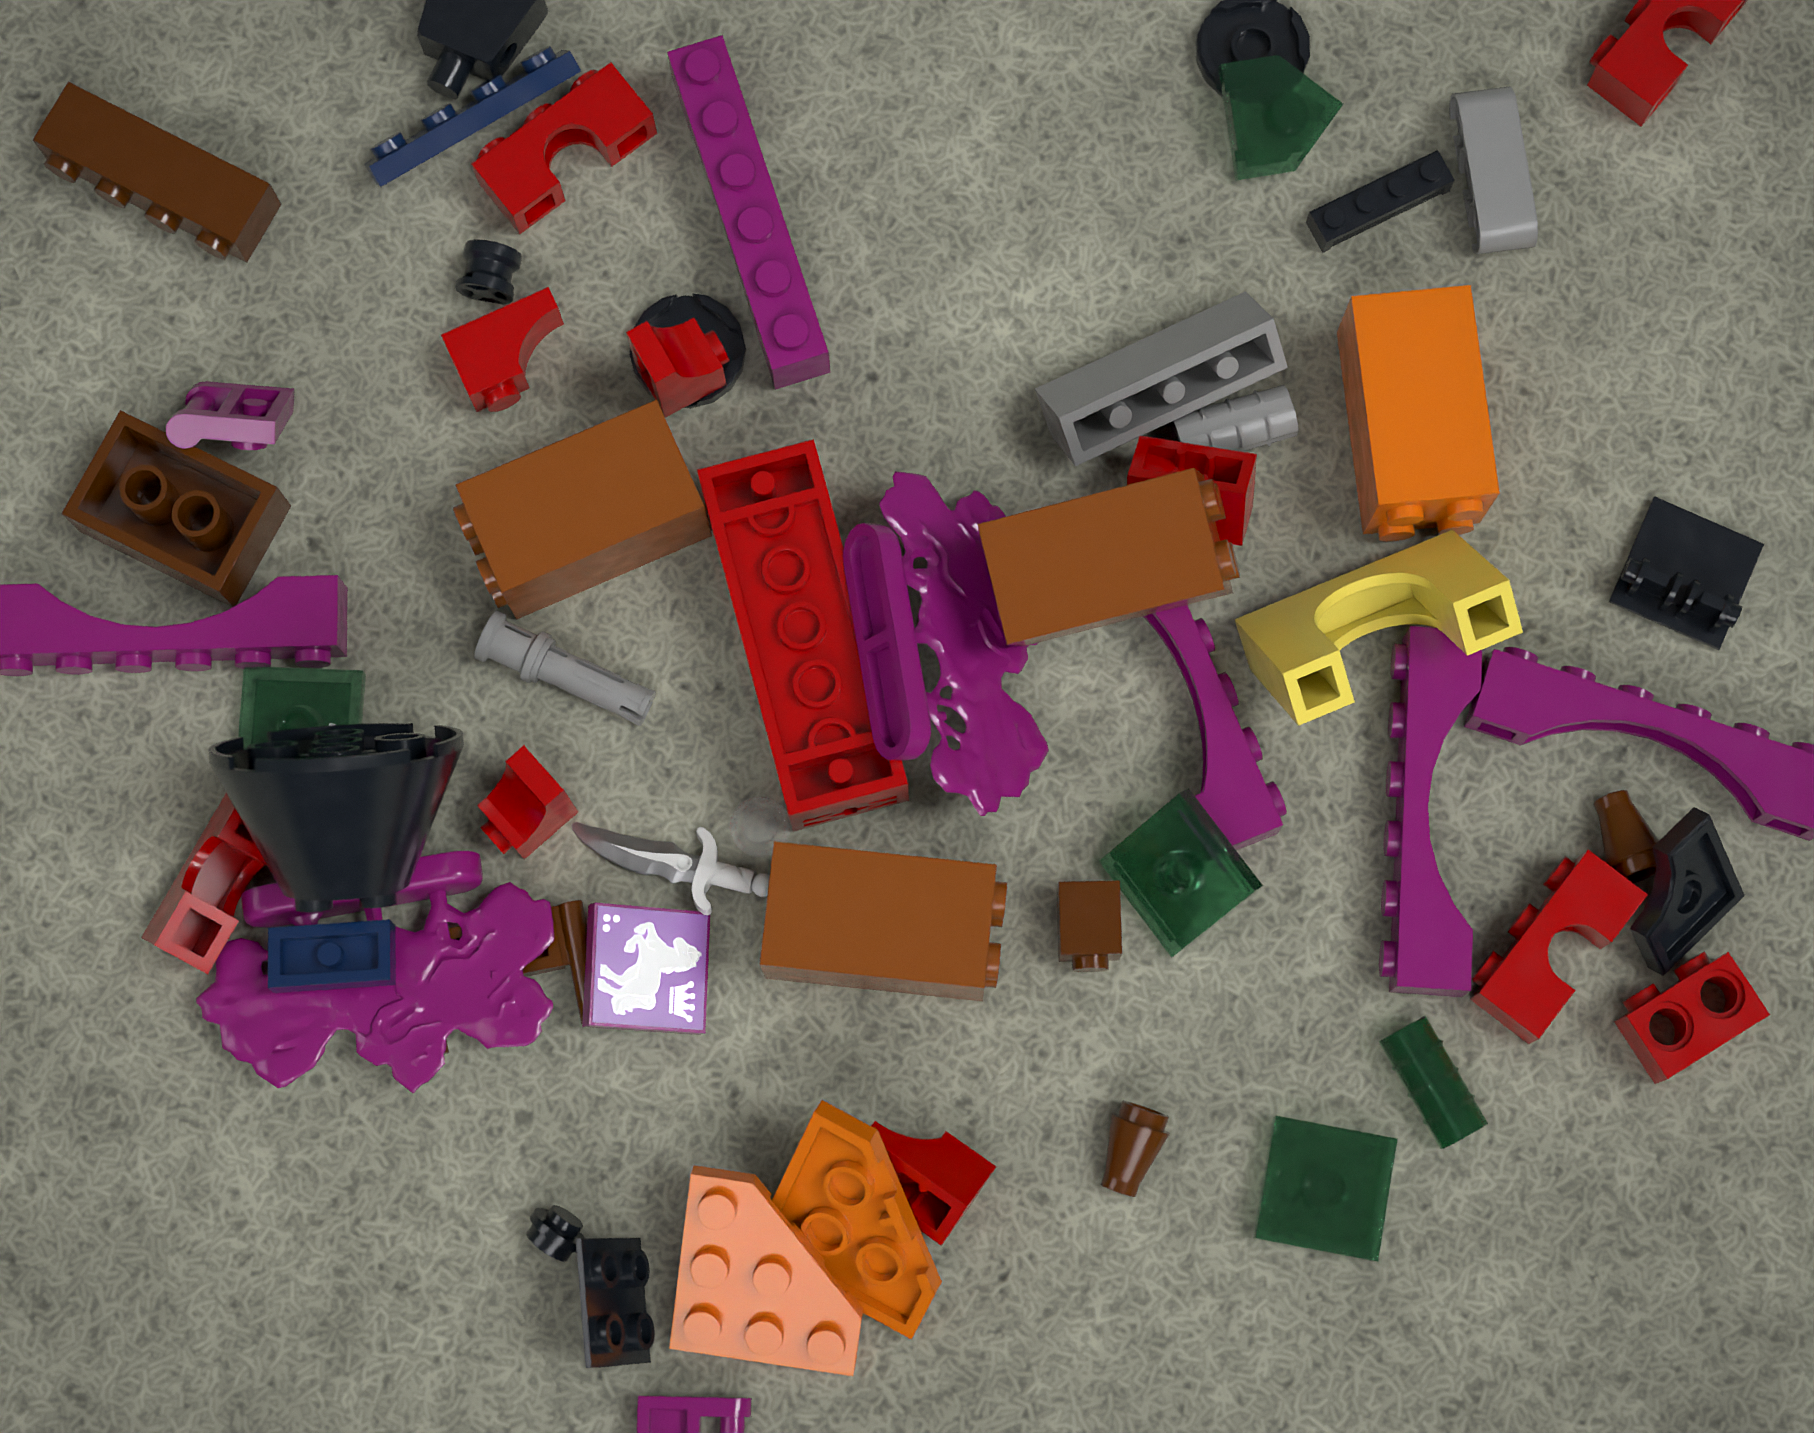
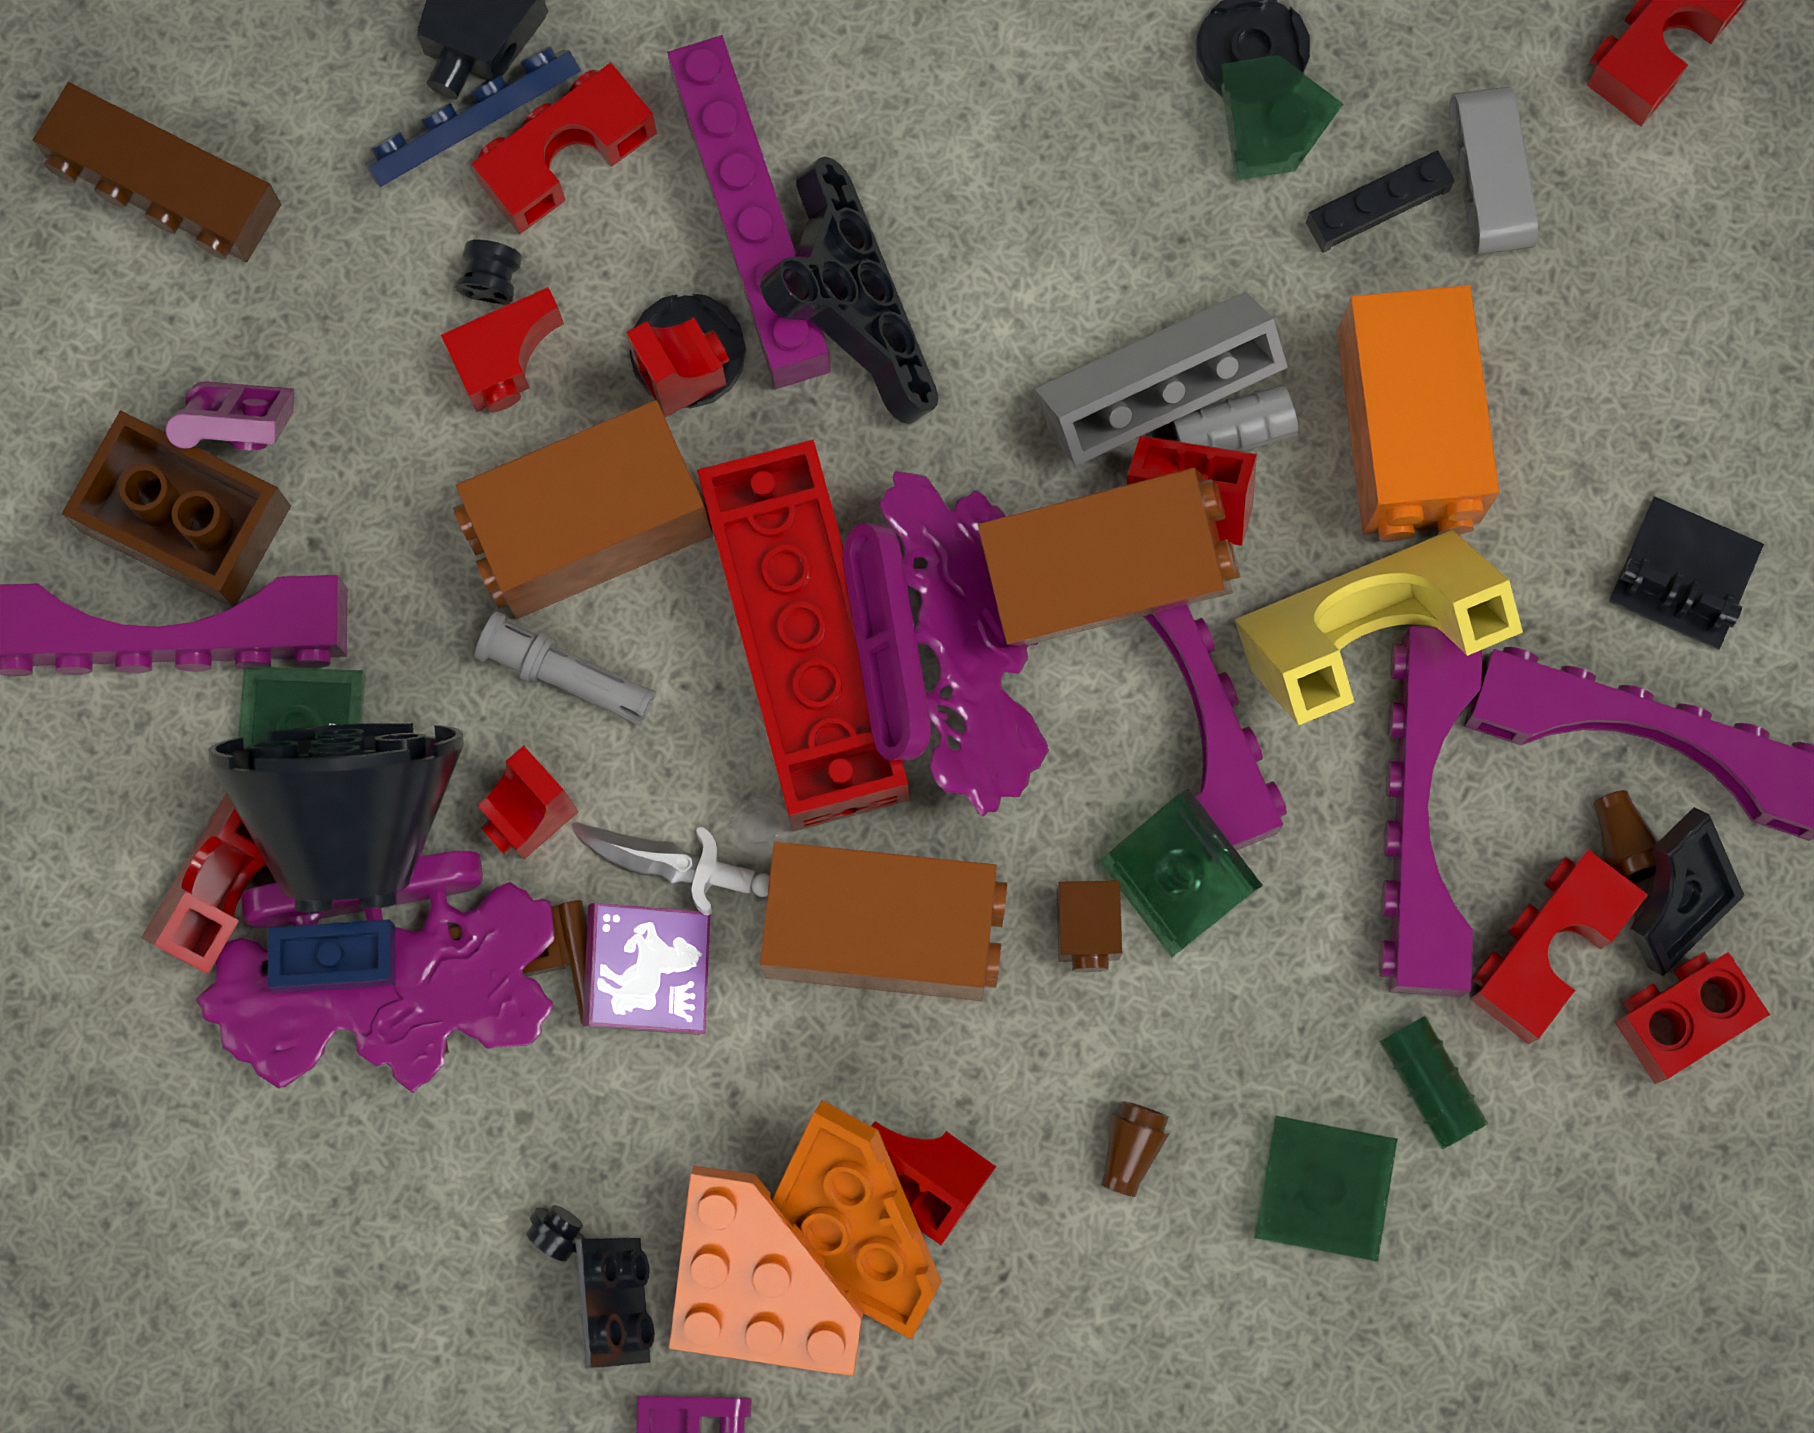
(851, 315): none -> black beam

